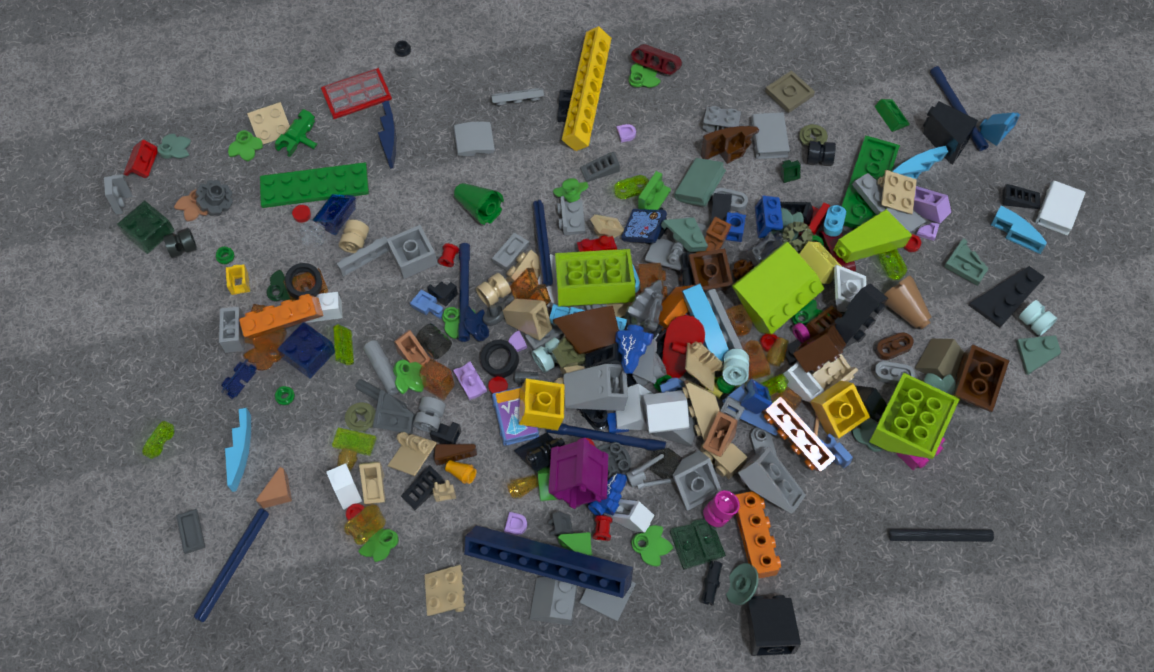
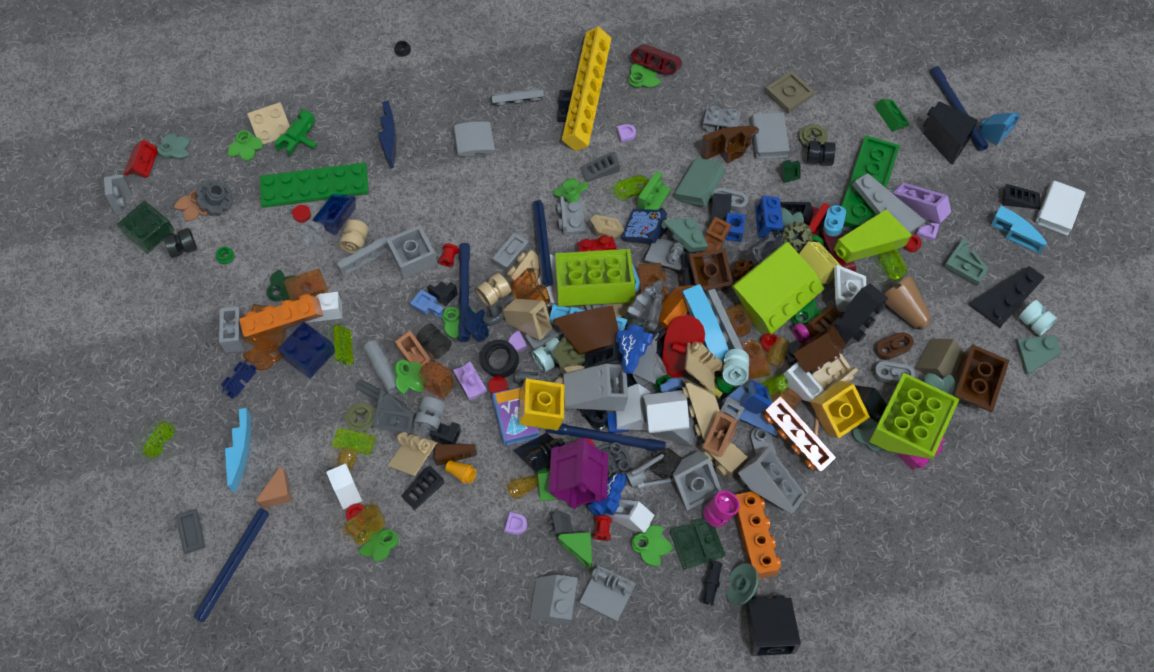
(237, 272): yellow window -> none
(284, 390): green plate -> none
(298, 268): black tyre -> none
(356, 93): clear piece -> none
(372, 482): tan slope -> none
(444, 491): tan plate -> none
(444, 591): tan hinge -> none
(479, 202): green cone -> none
(549, 561): dark blue brick -> none
(842, 456): medium blue plate -> none
(898, 191): tan hinge -> none
(921, 162): medium azure slope -> none
(954, 535): black axle -> none

